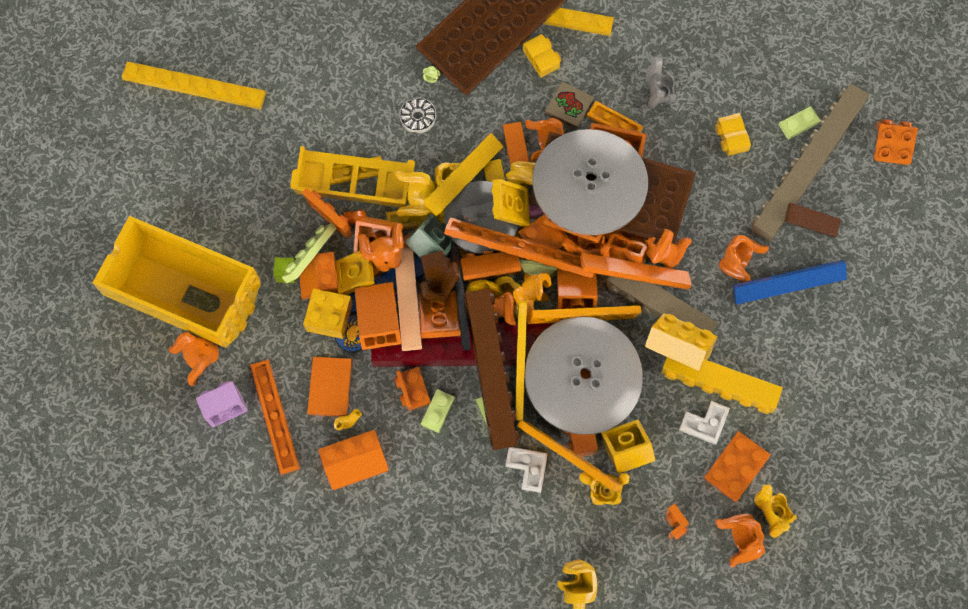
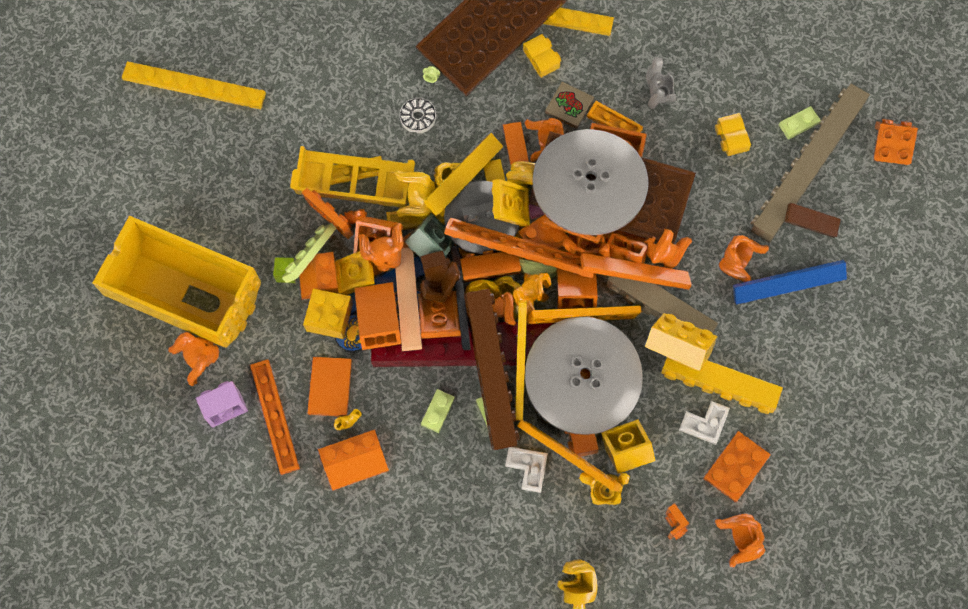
(413, 389): orange bracket -> none
(771, 504): yellow hair -> none

